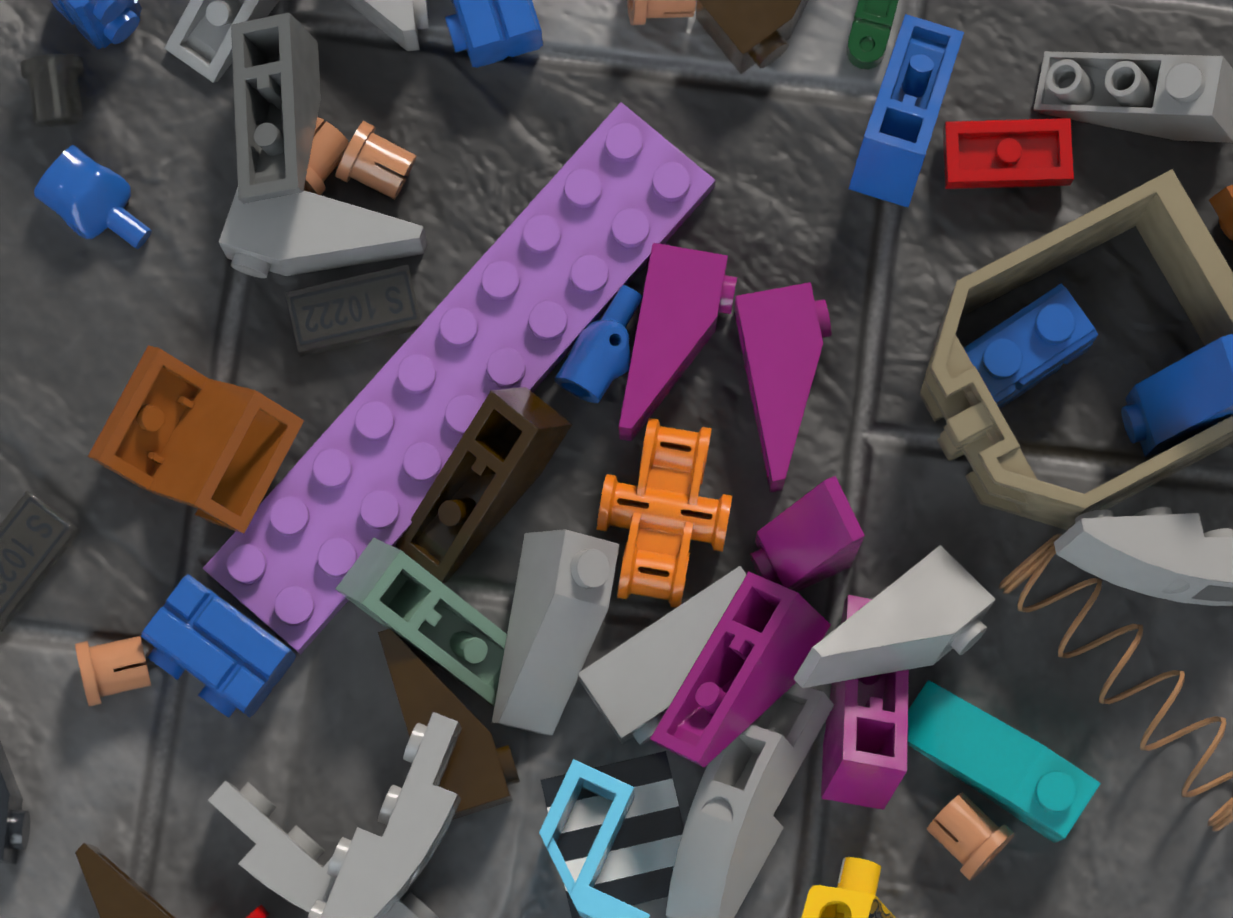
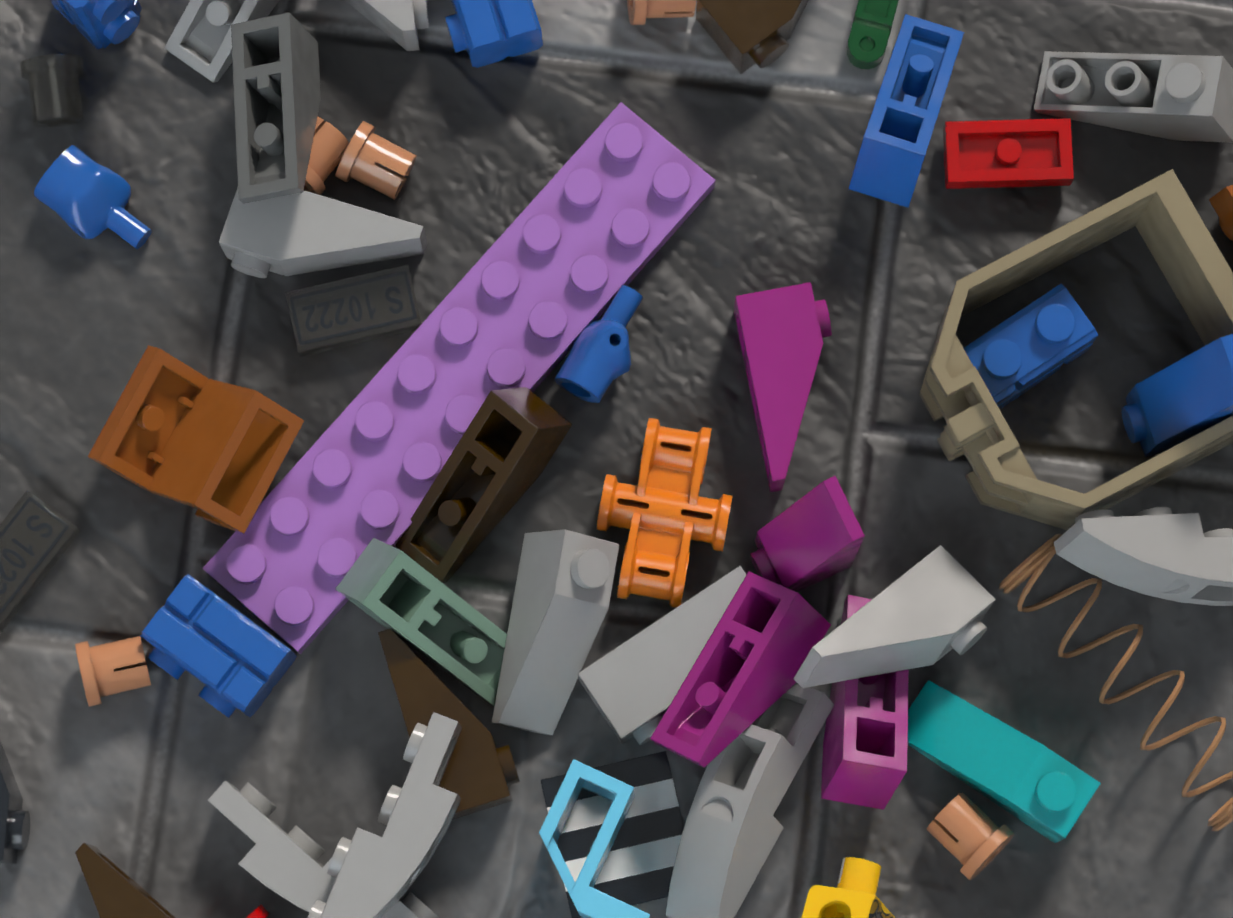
(675, 321): magenta slope -> none

